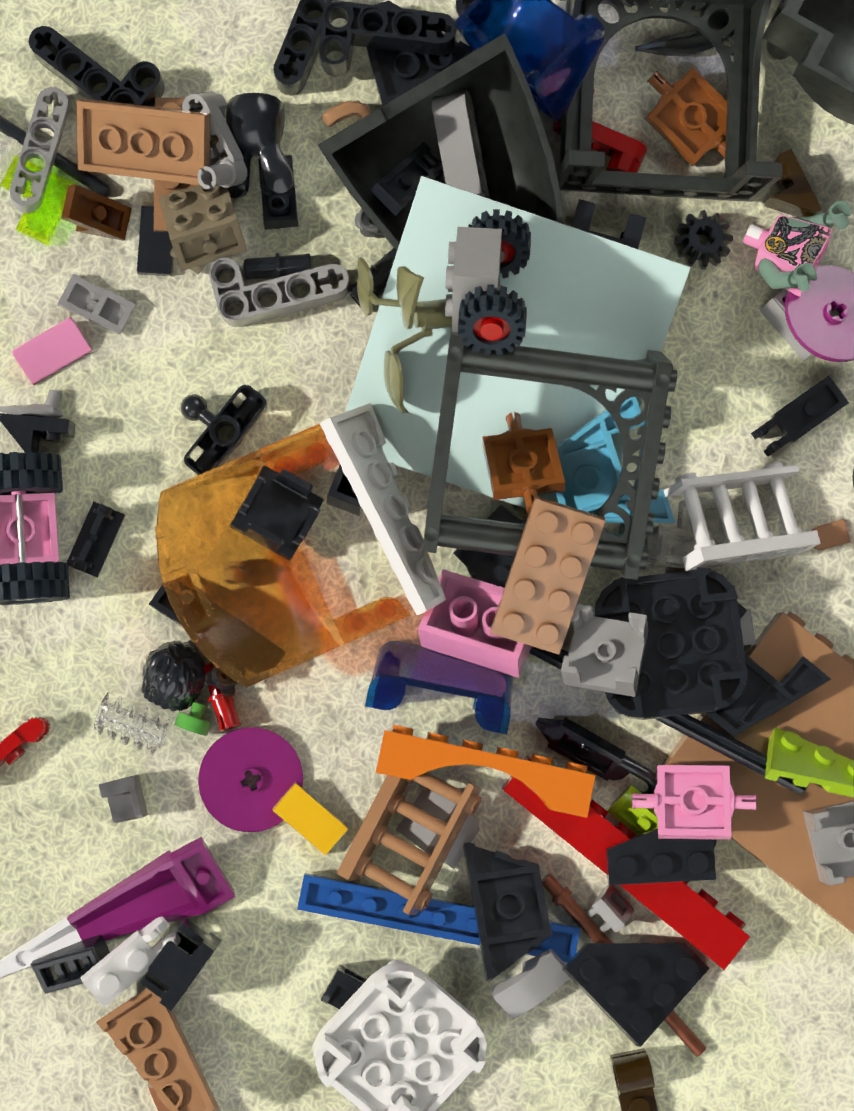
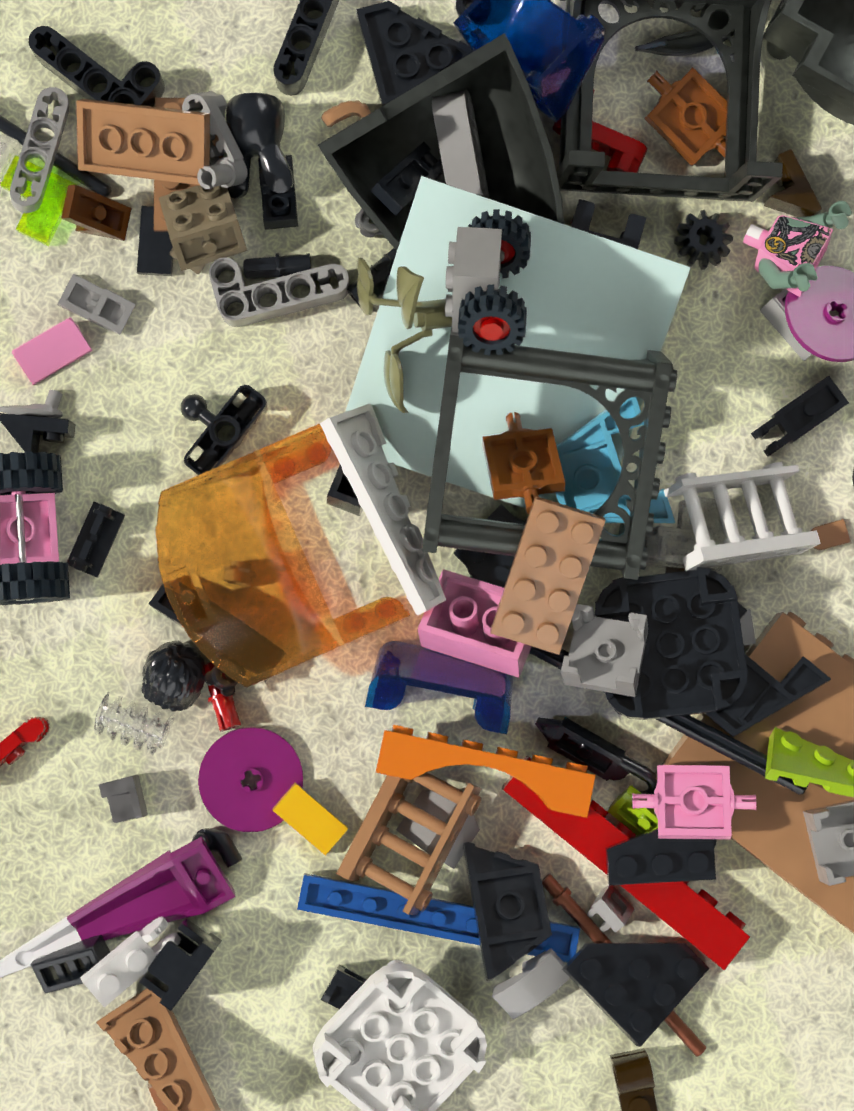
(193, 721): bright green tile -> none
(220, 842): none -> black arm
(278, 511): black panel -> none
(387, 37): black beam -> none

